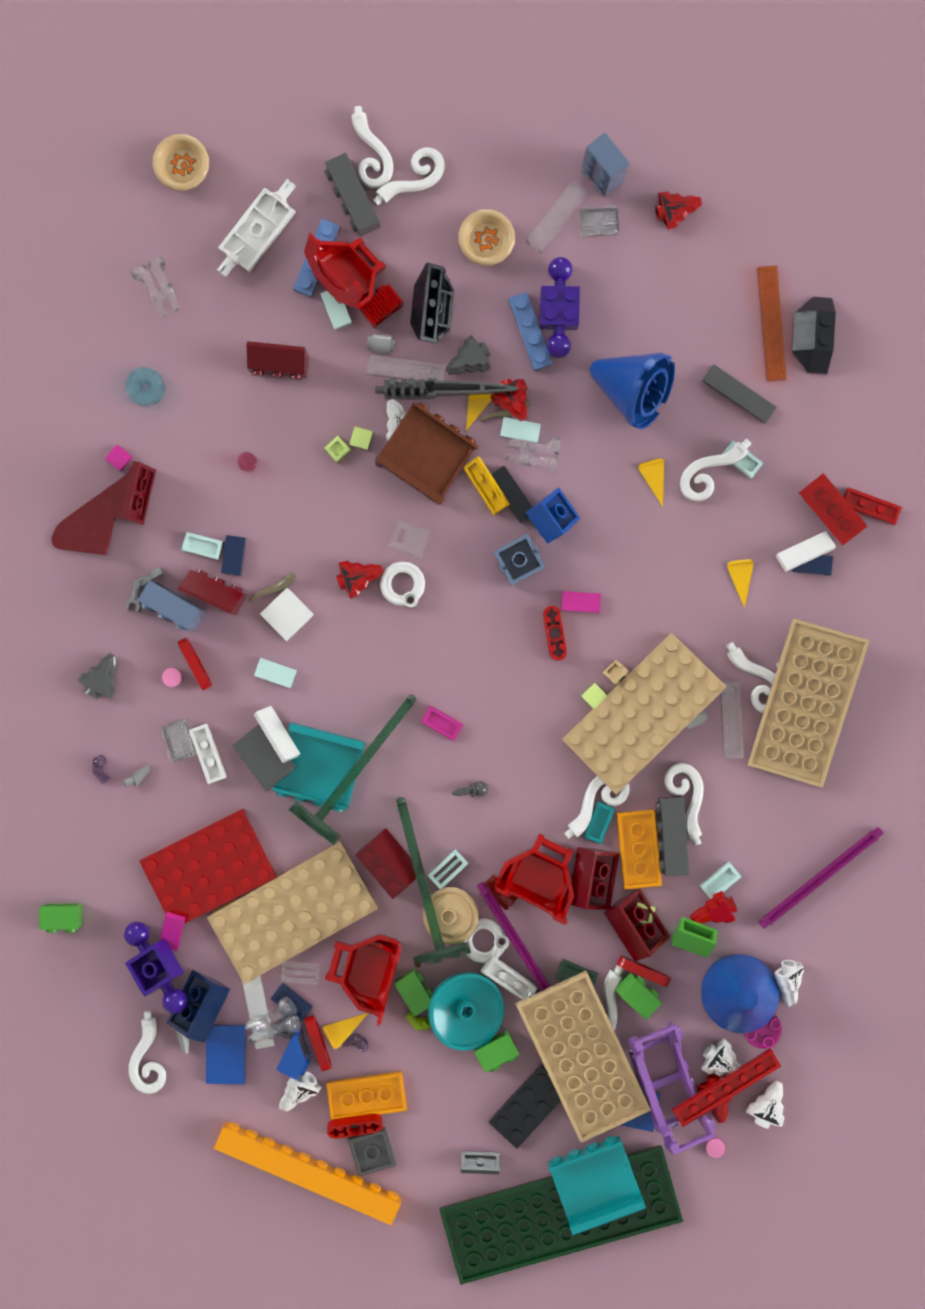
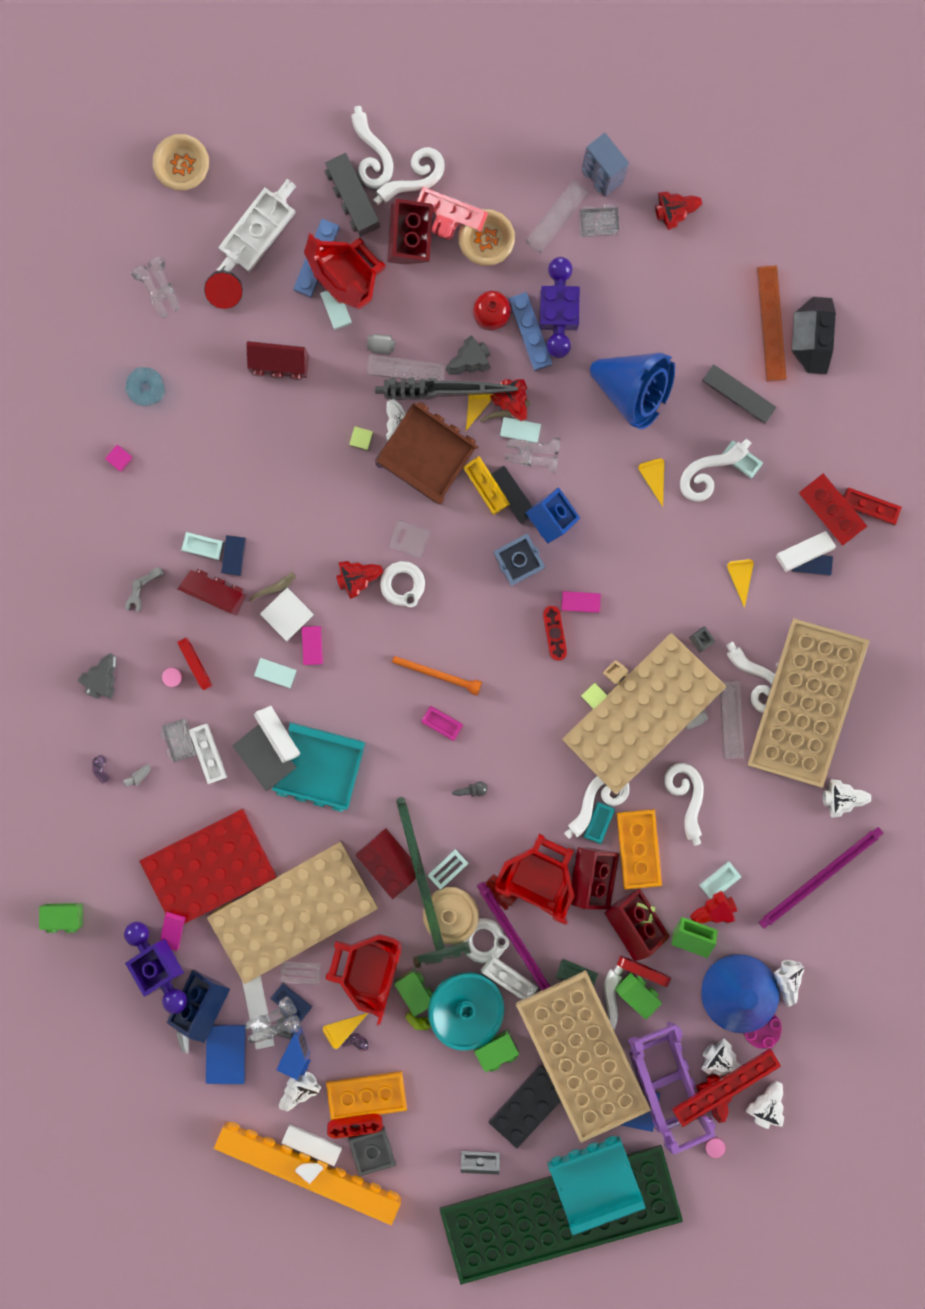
(92, 524): dark red piece -> none
(149, 1030): white plant -> none
(171, 606): sand blue brick -> none
(223, 289): none -> red tile
(247, 462): clear pink tile -> none
(309, 1171): none -> white tile
(312, 645): none -> dark pink tile
(312, 1144): none -> white tile
(316, 821): clear green piece -> none
(318, 1043): red beam -> none
(337, 449): yellowish green tile -> none
(383, 305): red brick -> none
(410, 232): none -> dark red slope
(432, 304): black wedge -> none
(451, 213): none -> coral plate
(472, 686): none -> orange piece
(492, 310): none -> red cylinder
(673, 836): dark grey brick -> none
(702, 639): none -> dark grey tile
(843, 798): none -> white rock

